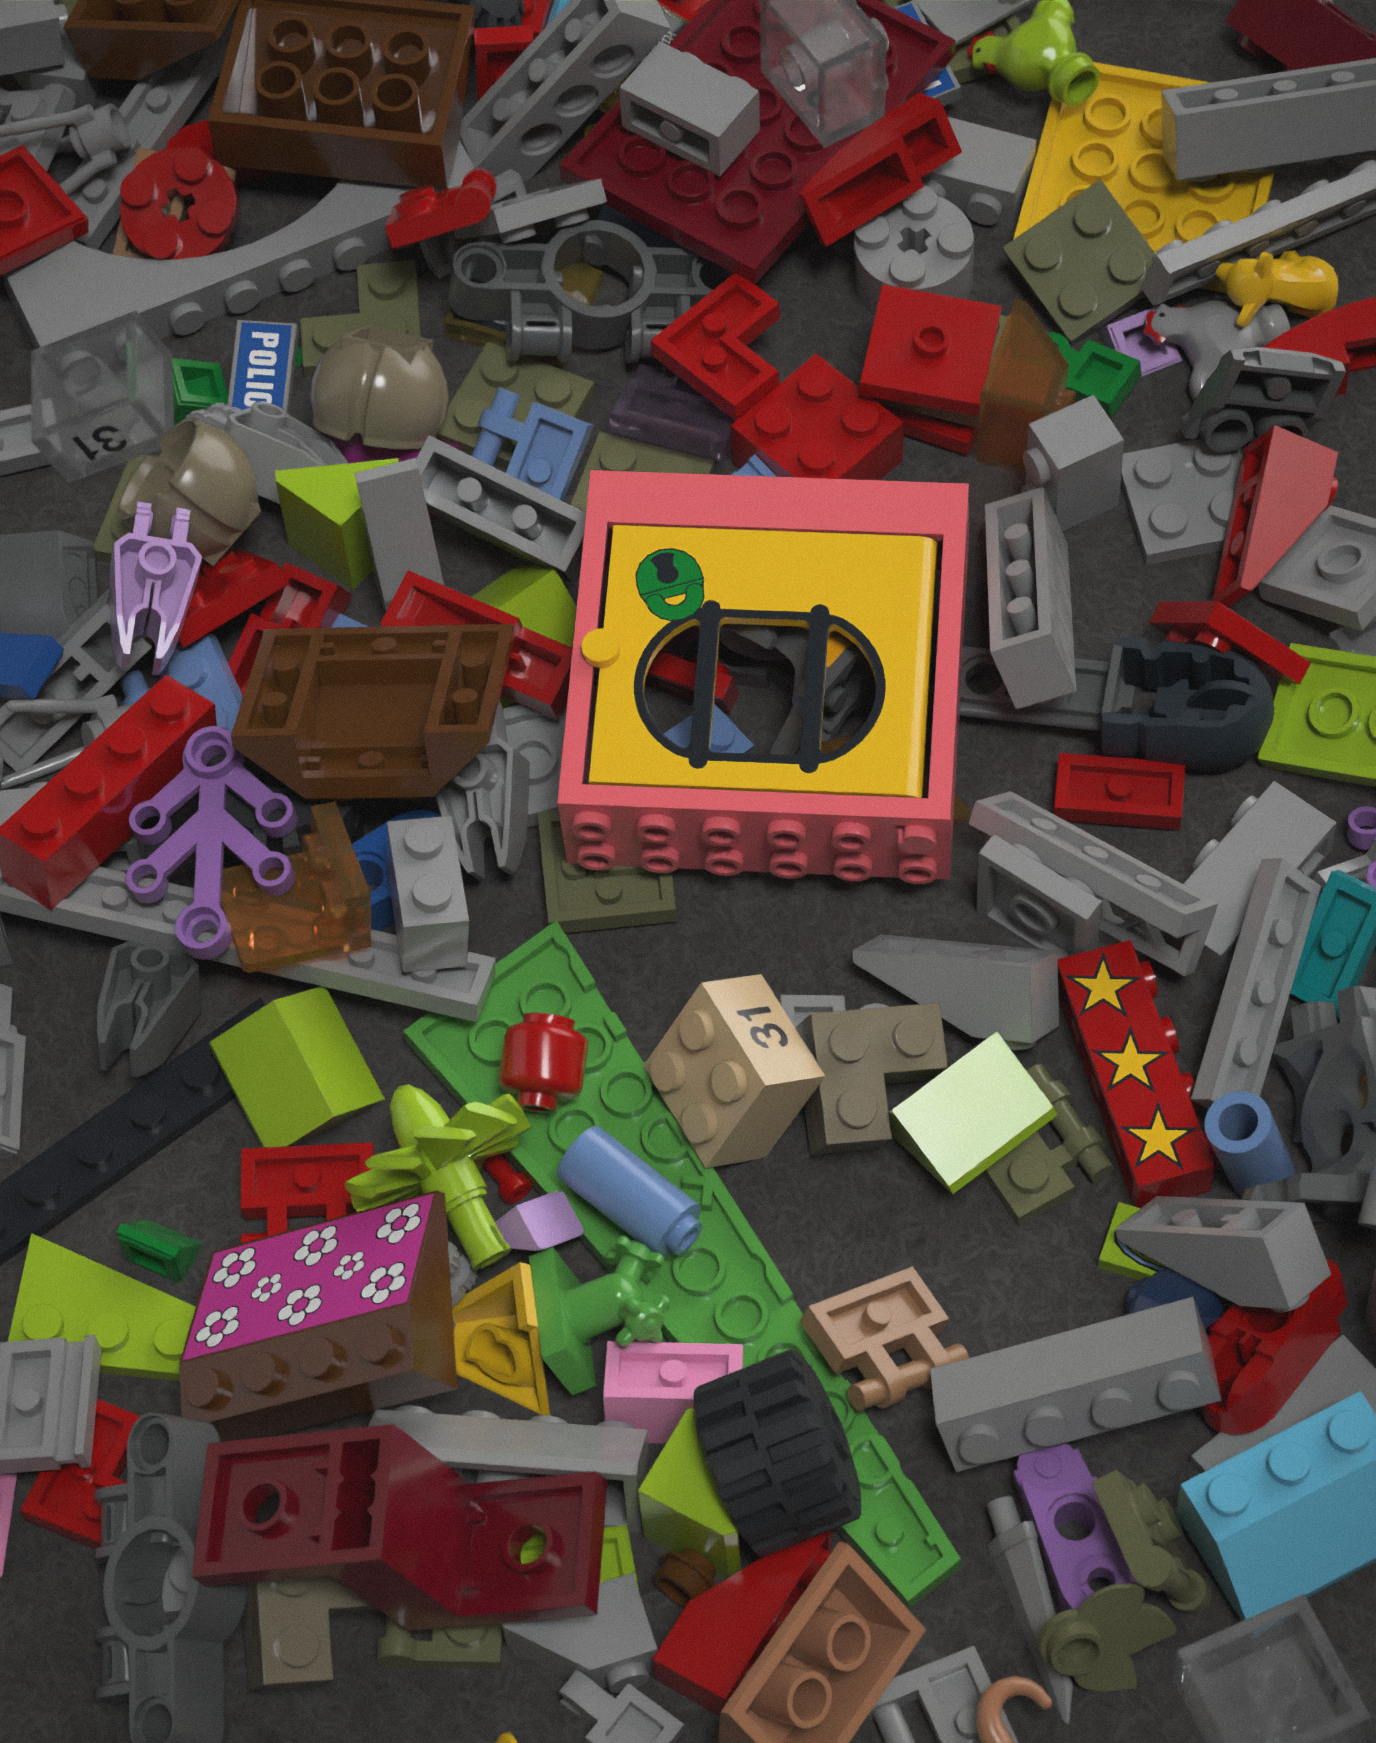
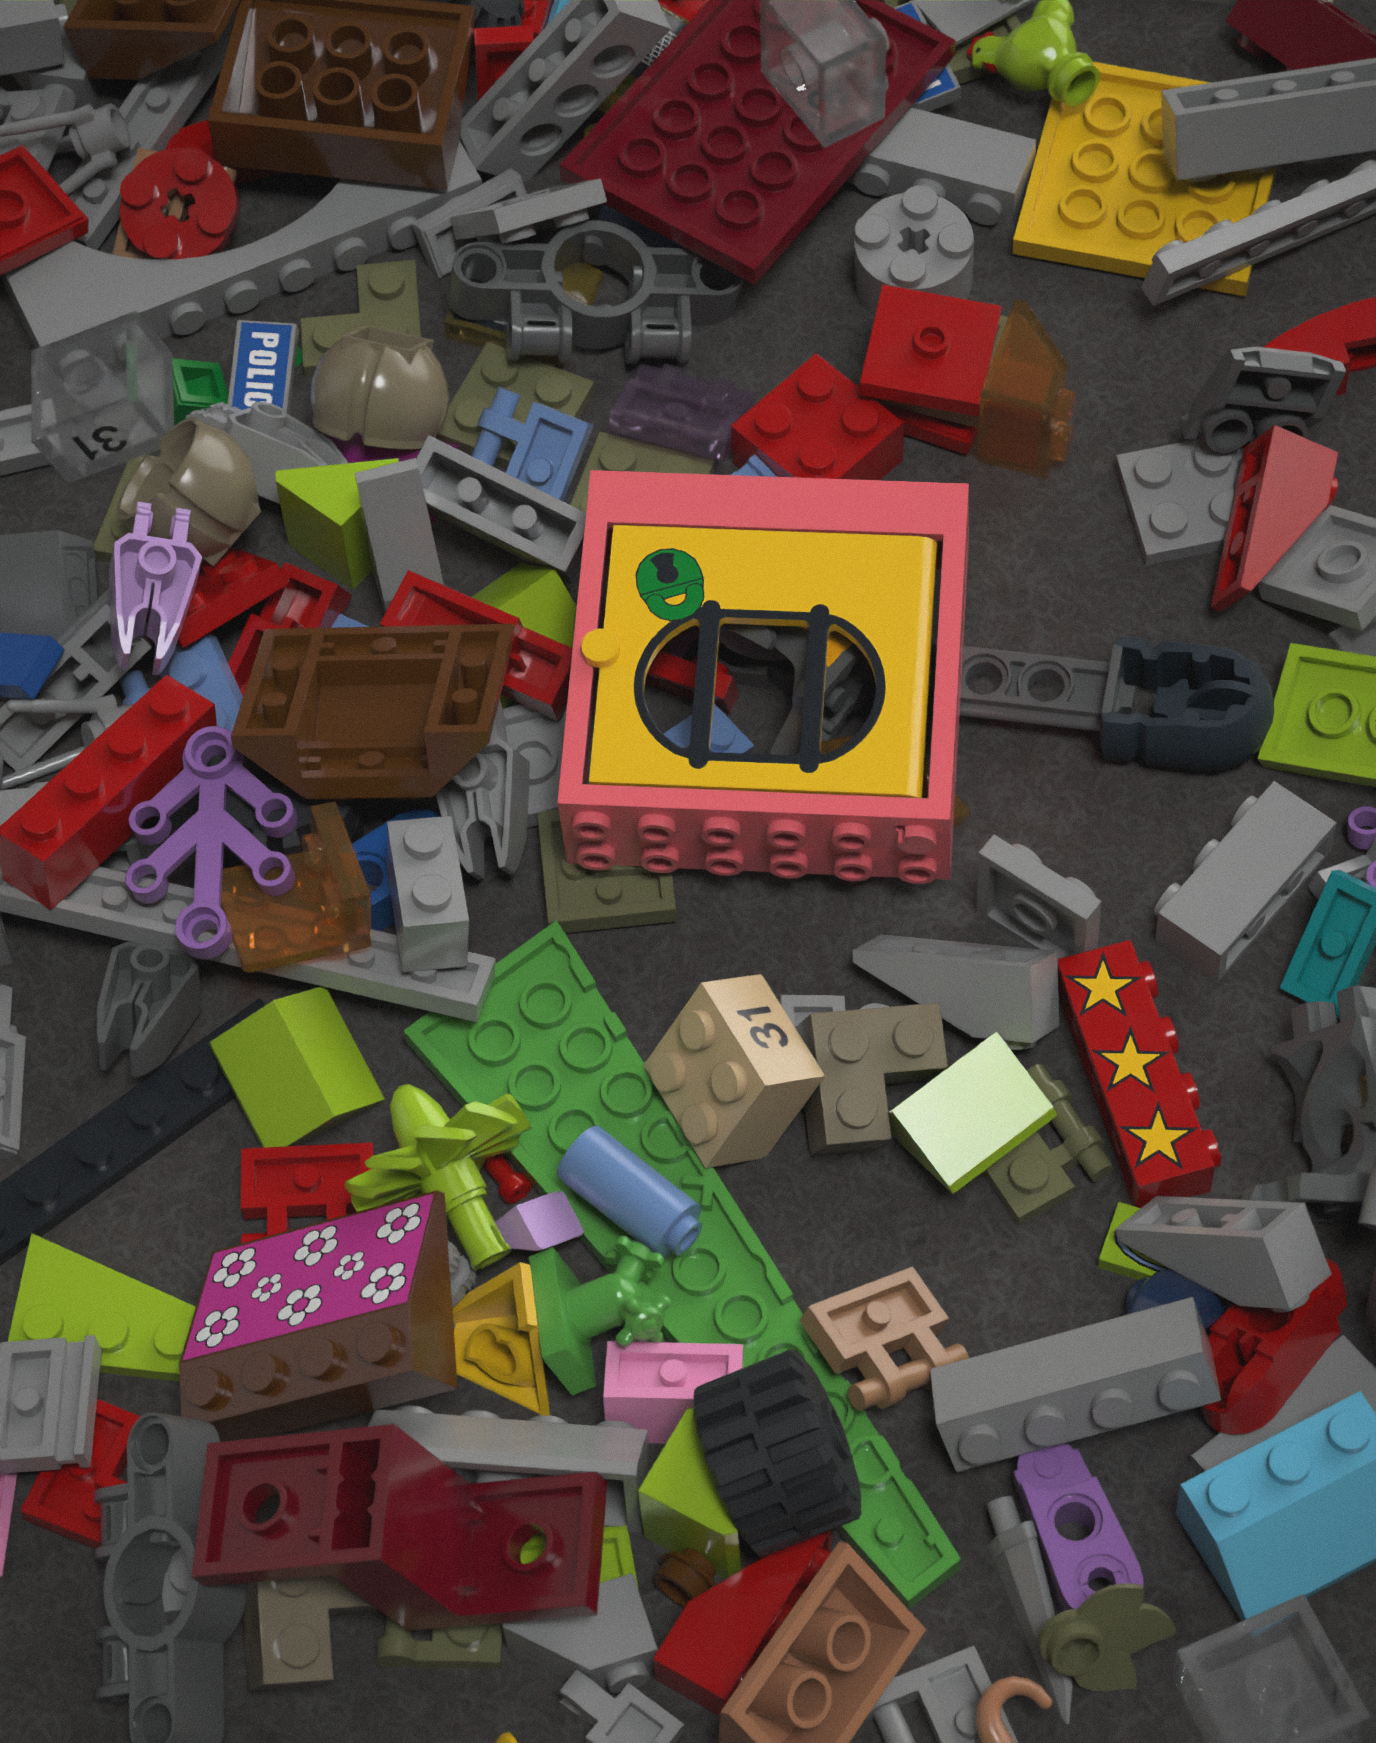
(158, 1249): green slope -> none
(429, 214): red plate -> none
(543, 1061): red head -> none
(690, 108): light grey brick -> none
(711, 347): red plate -> none
(879, 167): red slope -> none
(1029, 599): light grey brick -> none
(1076, 461): light grey brick -> none
(1083, 262): olive plate -> none
(1099, 372): green plate -> none
(1112, 877): light grey fence -> none
(1119, 791): red plate -> none
(1128, 338): lavender slope -> none
(1147, 1539): olive plate -> none
(1210, 332): light grey animal -> none
(1224, 630): red wing -> none
(1247, 1141): medium blue brick -> none
(1257, 983): light grey plate -> none
(1300, 283): yellow animal -> none

